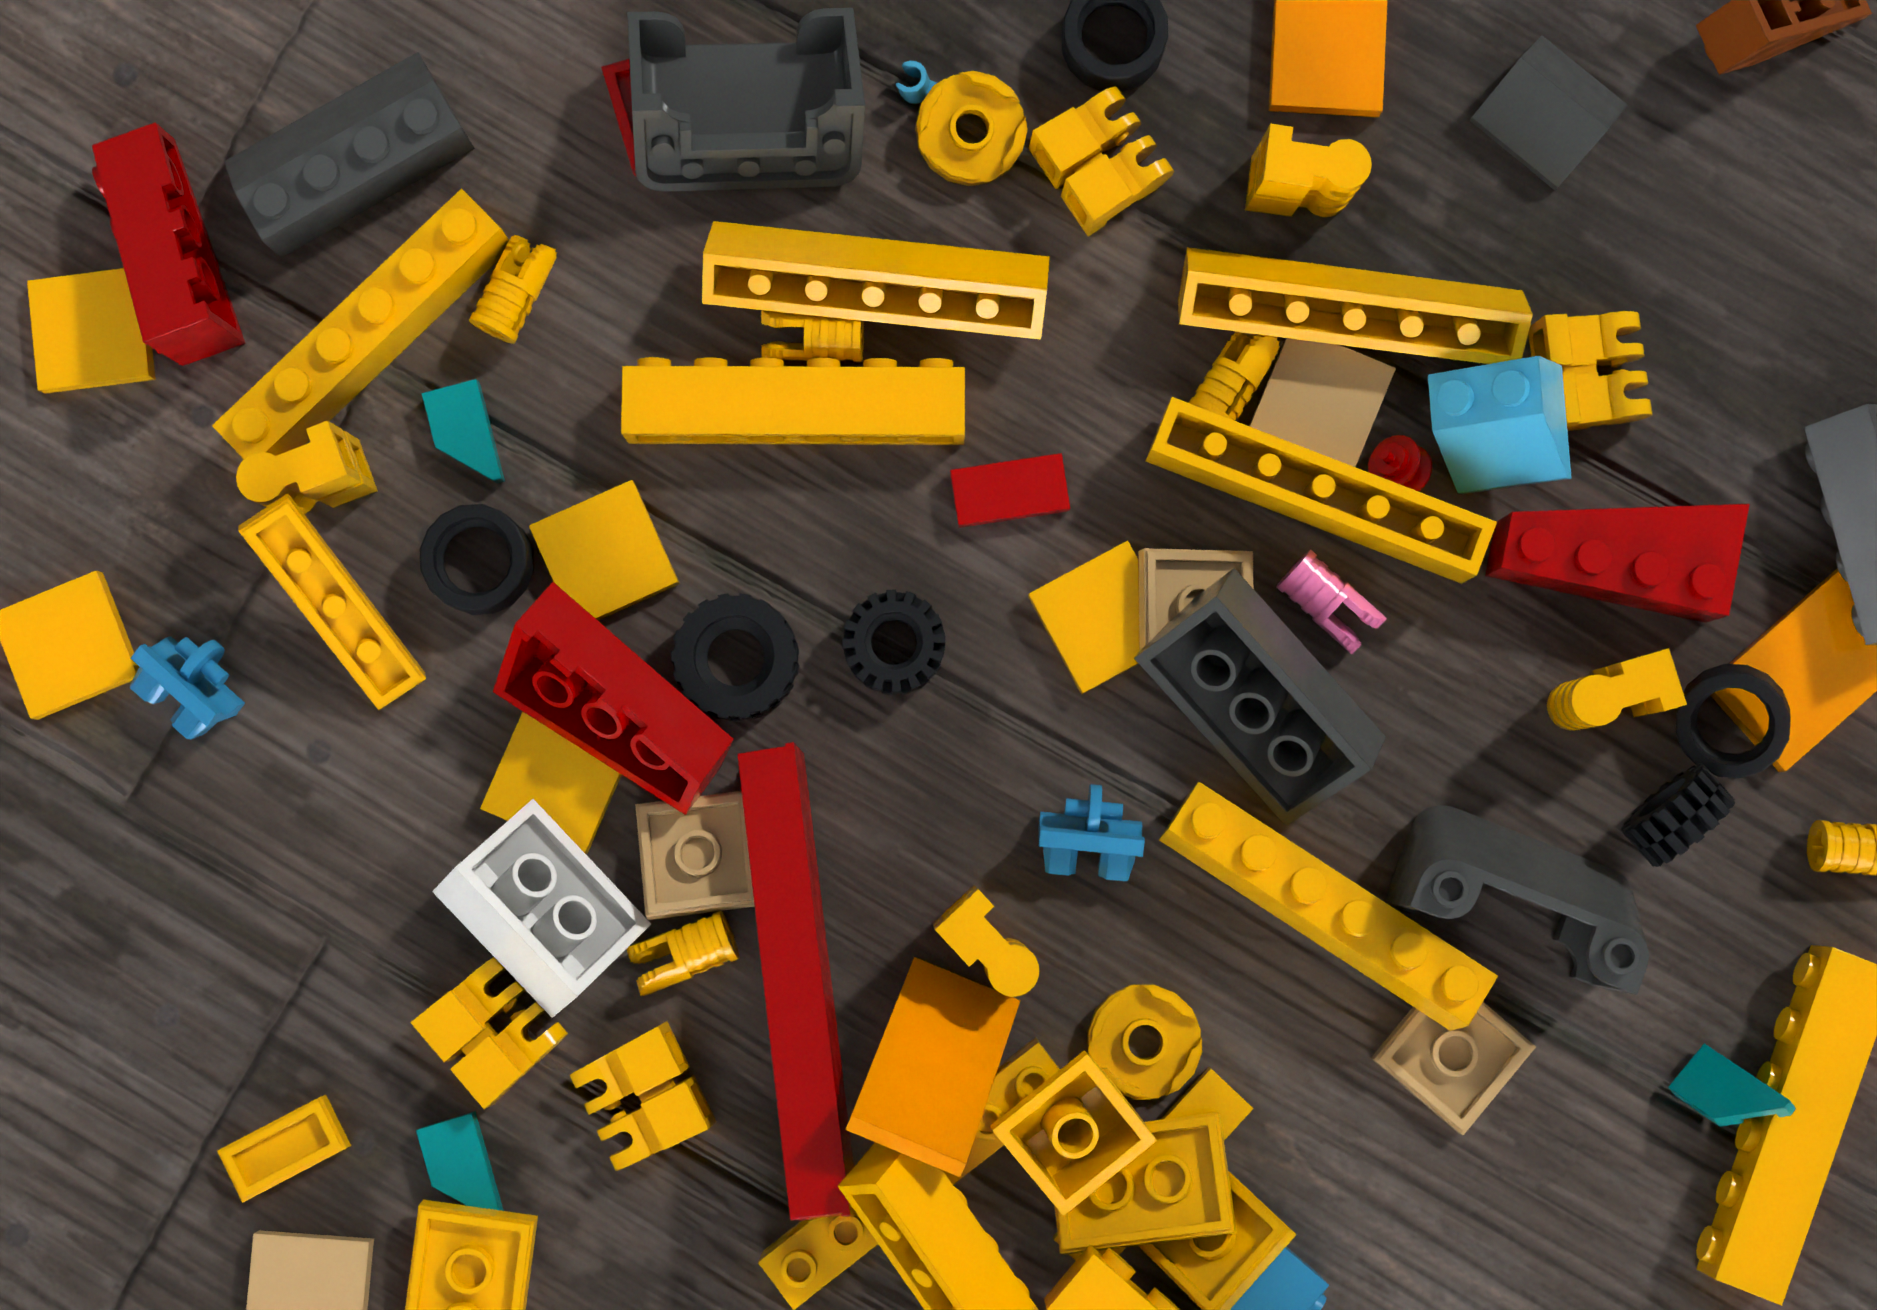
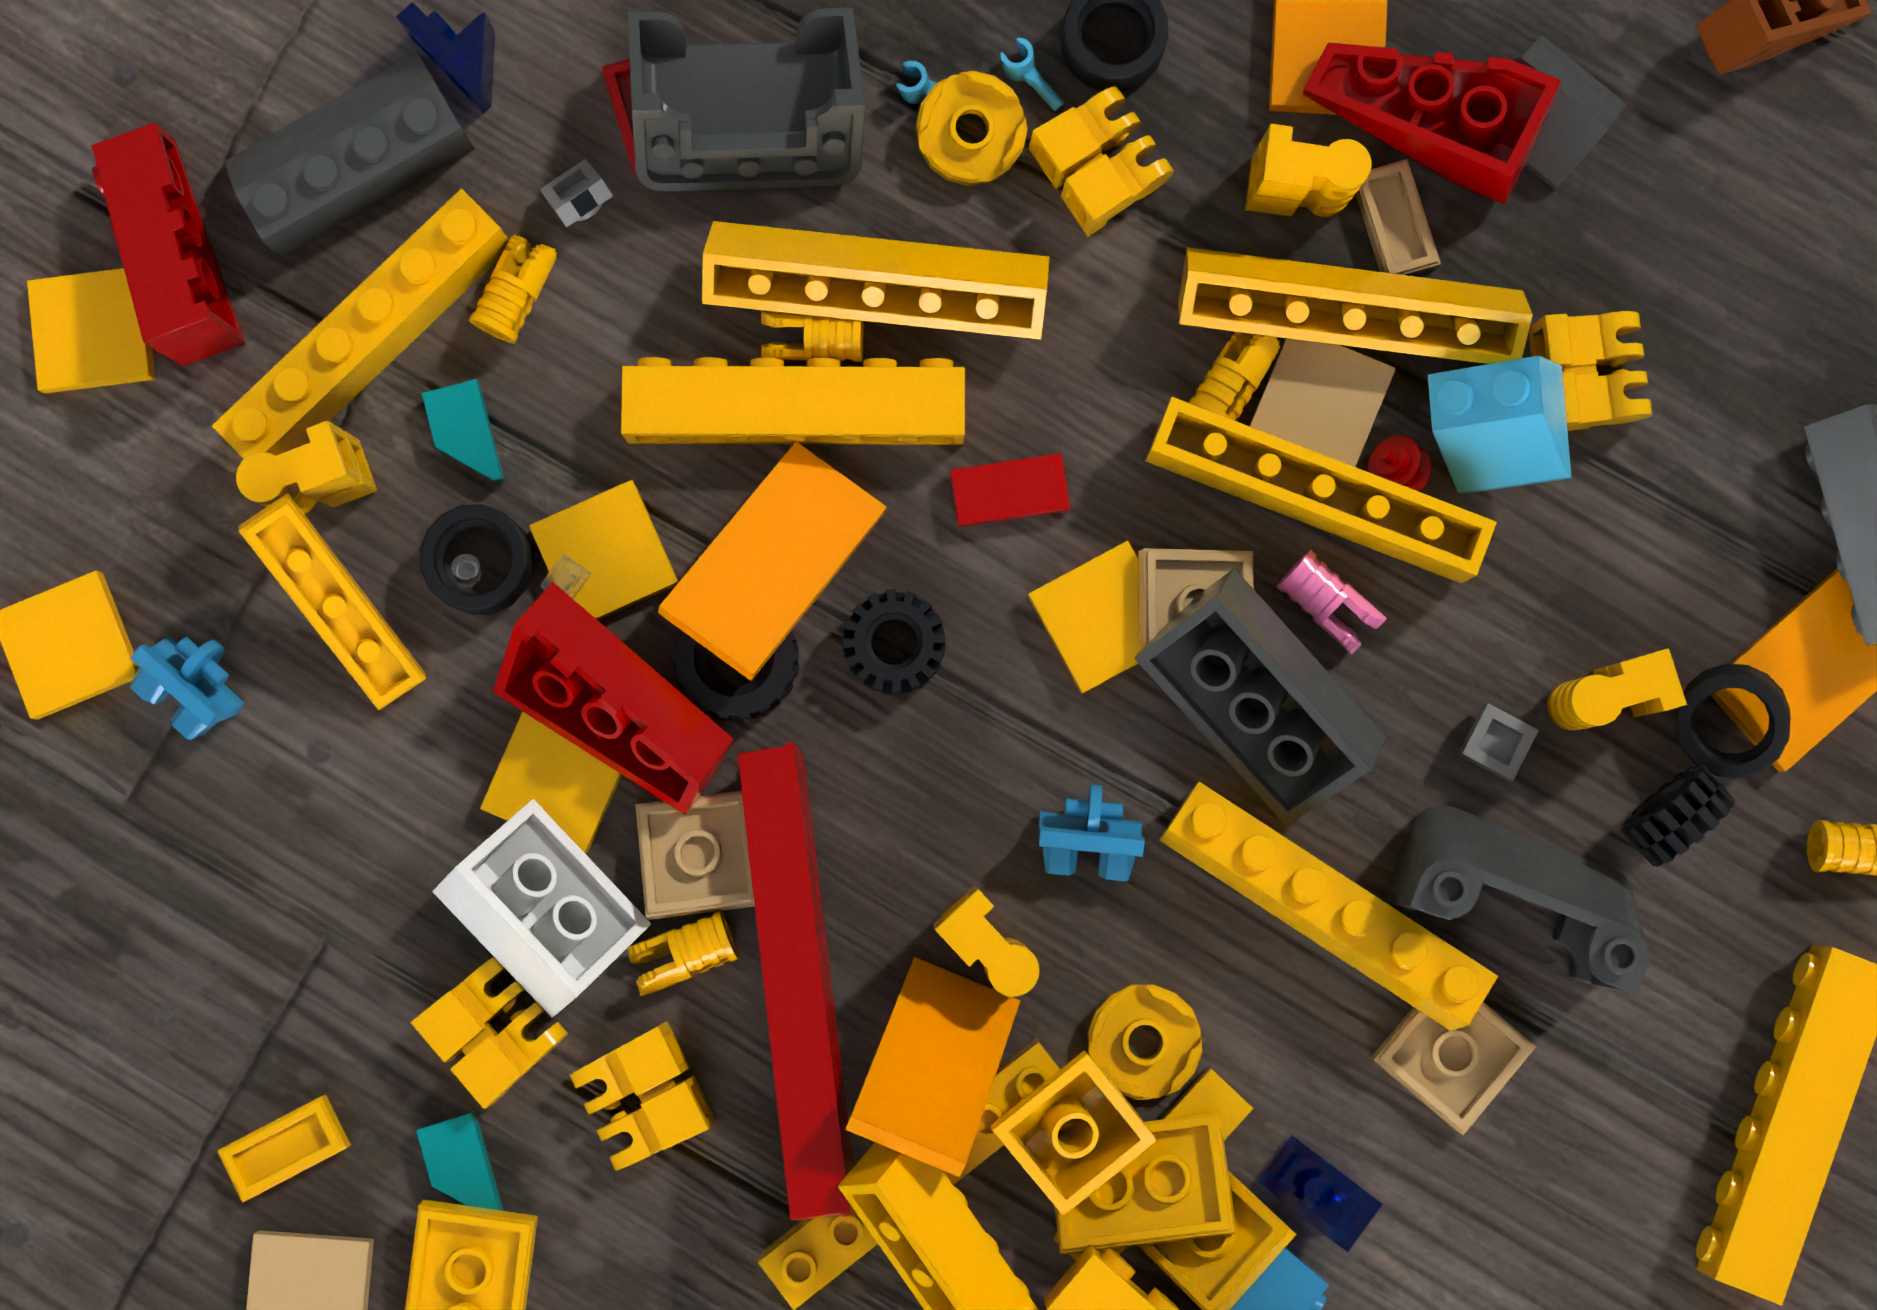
(462, 57): none -> clear blue slope
(466, 570): none -> clear piece
(567, 575): none -> clear piece
(576, 193): none -> light grey plate
(772, 560): none -> light orange tile
(1027, 72): none -> medium azure hand
(1320, 1193): none -> clear blue slope
(1397, 221): none -> tan tile
(1444, 112): none -> red wedge
(1498, 742): none -> light grey plate
(1638, 557): red wedge -> none
(1726, 1091): teal tile -> none

